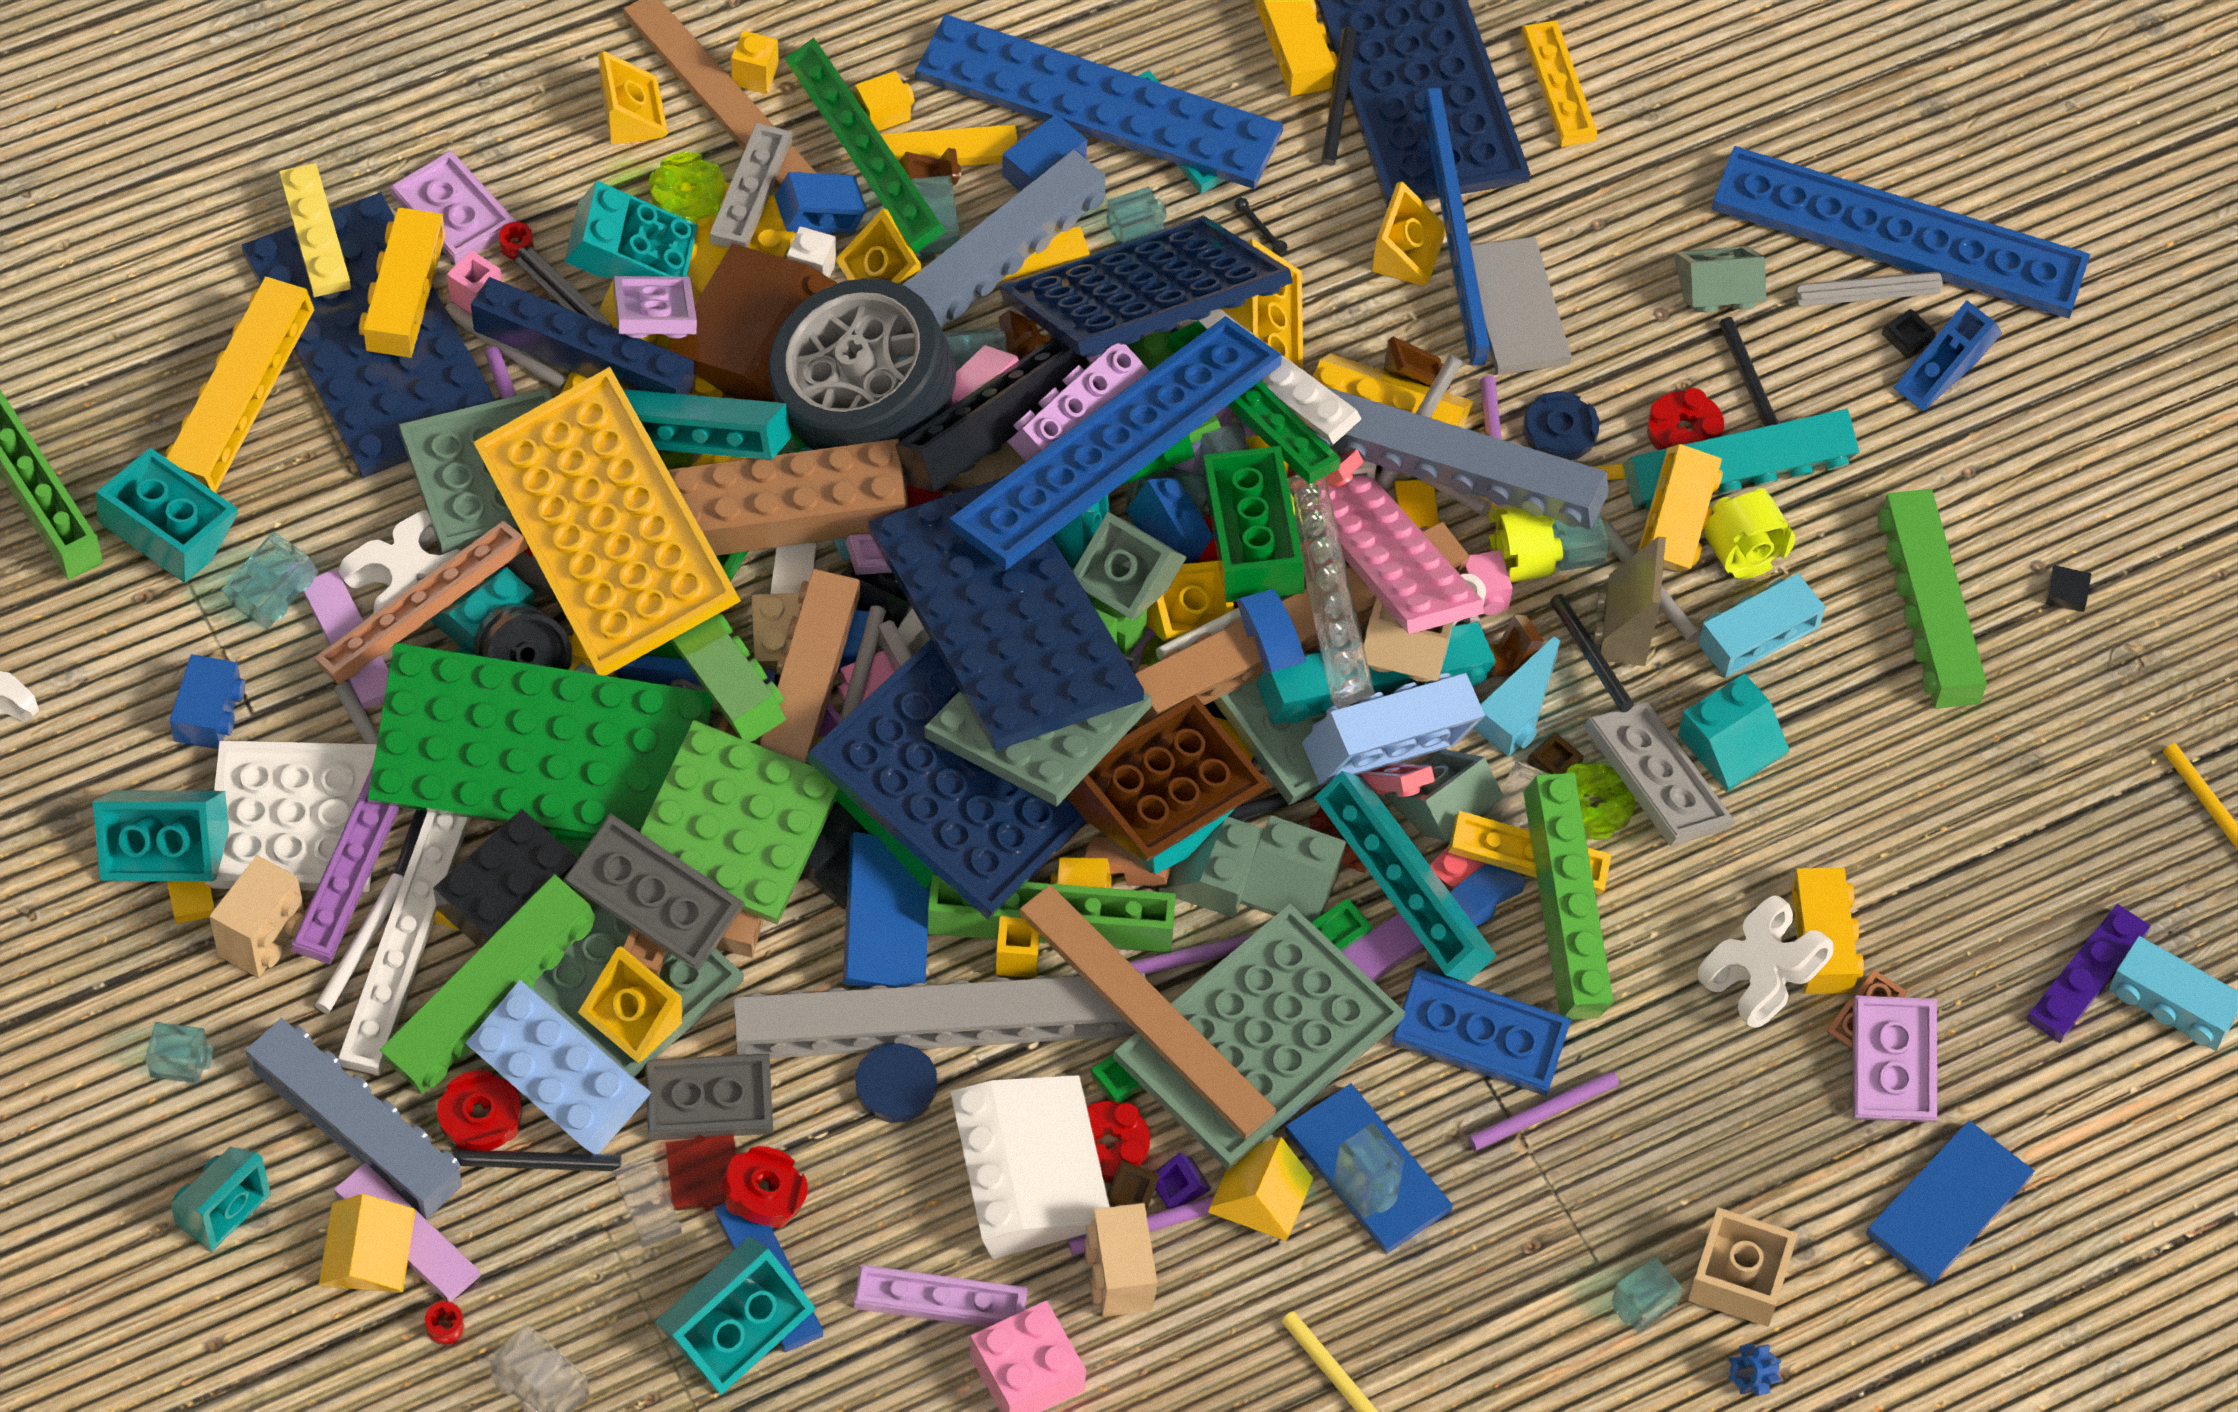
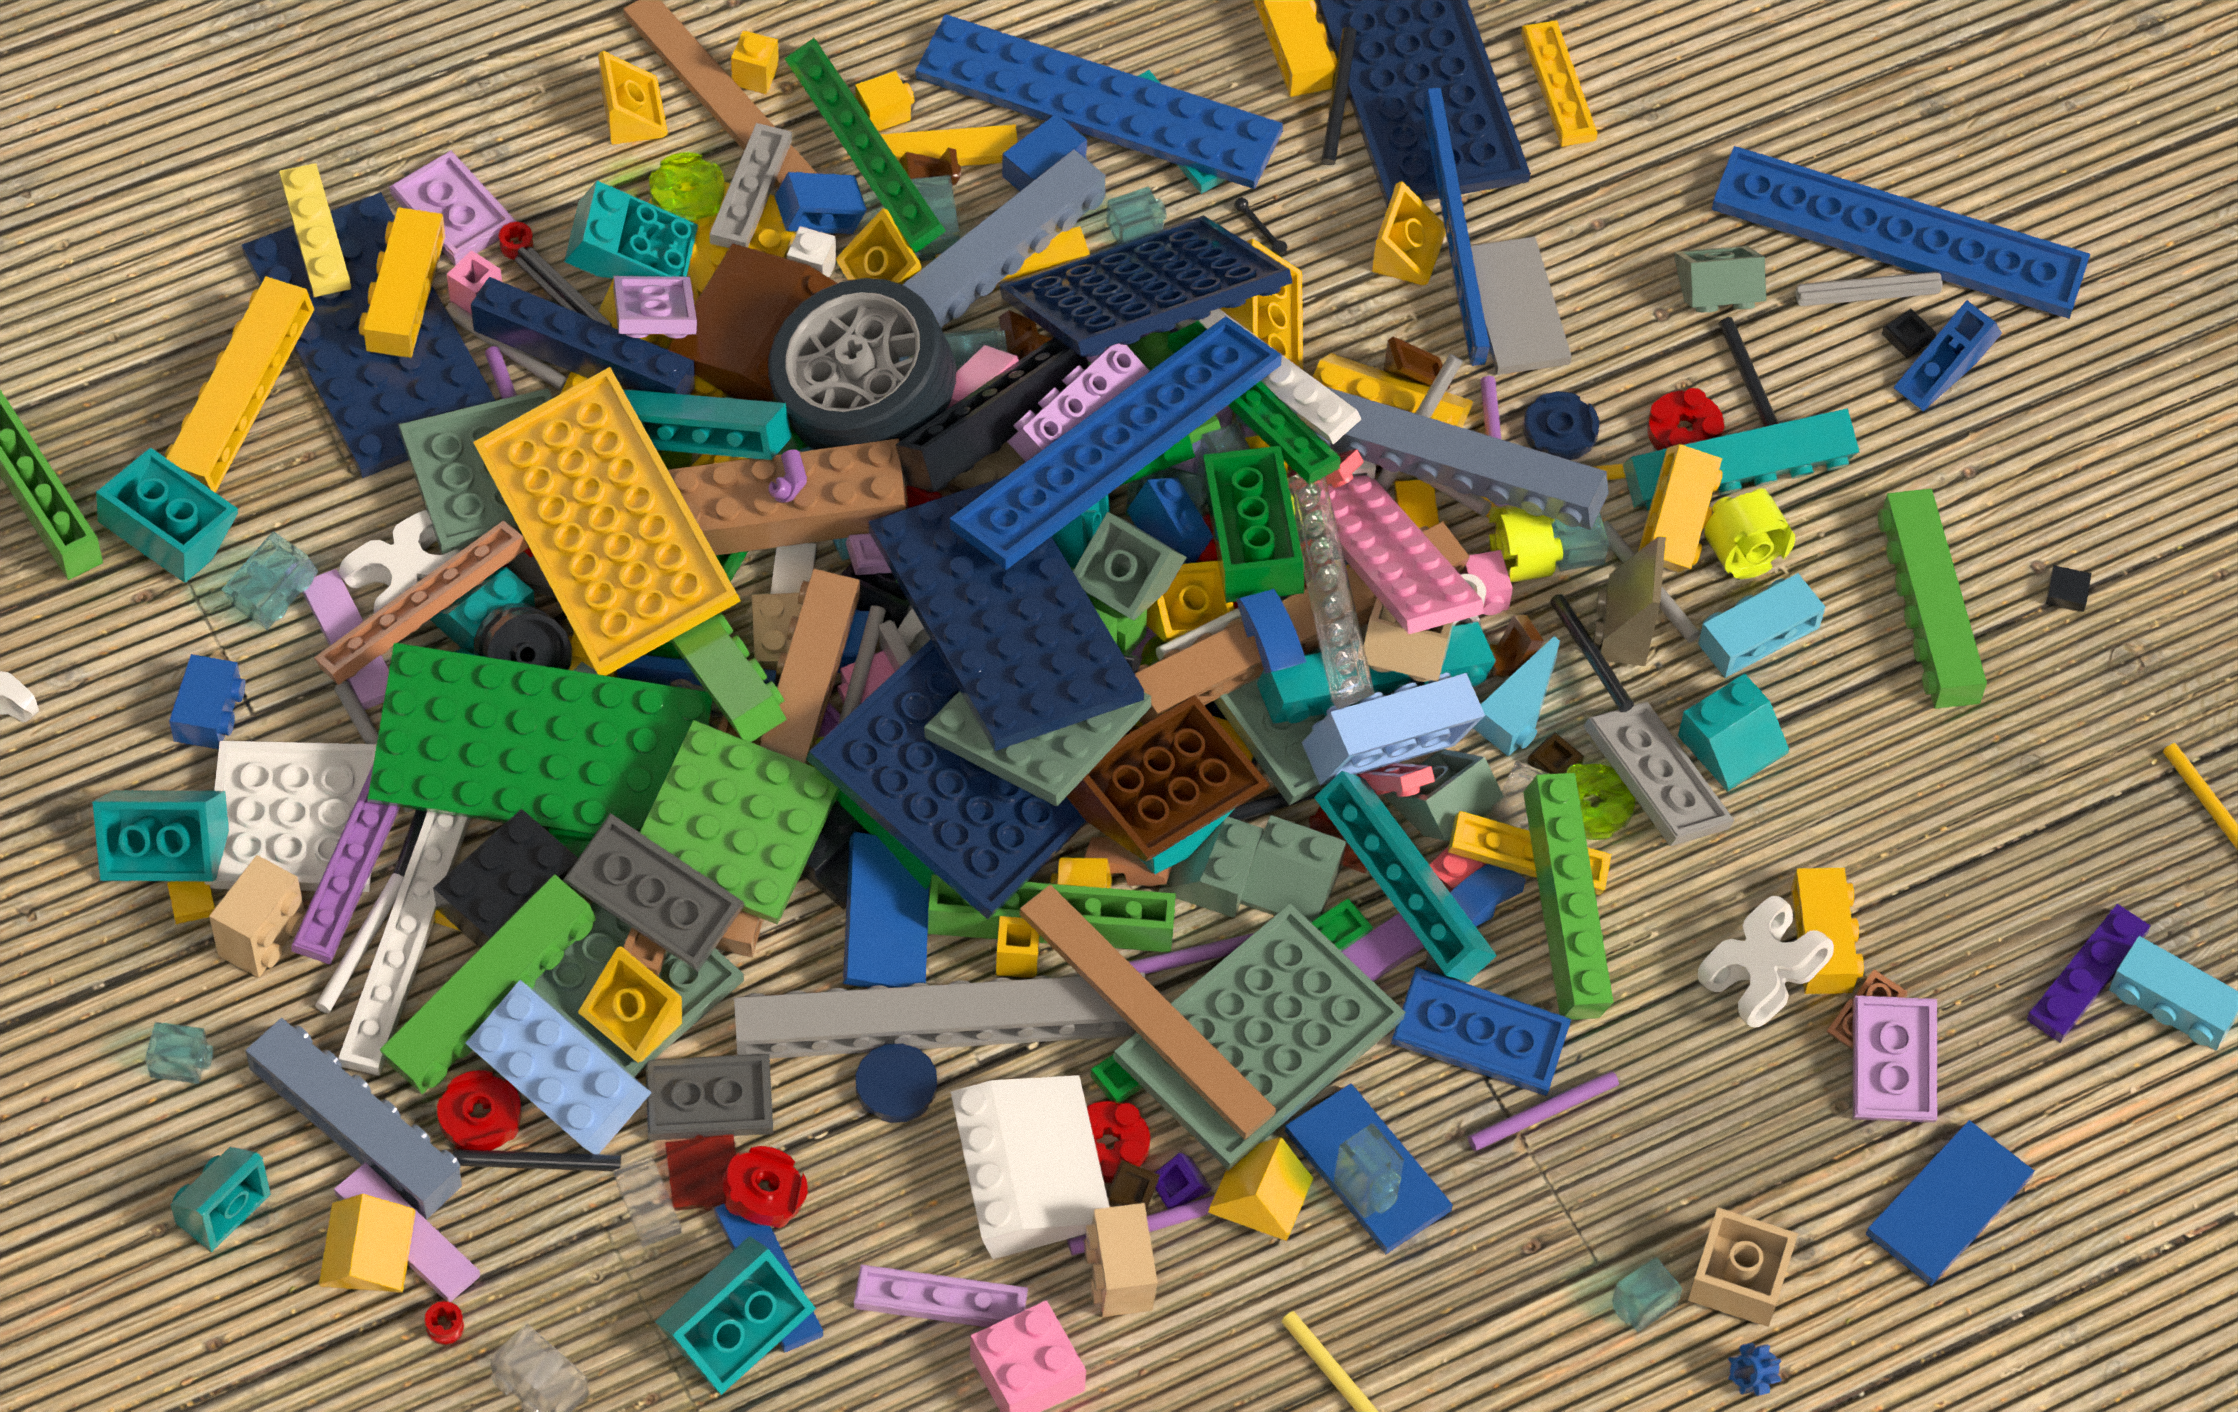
(793, 480): none -> medium lavender arm

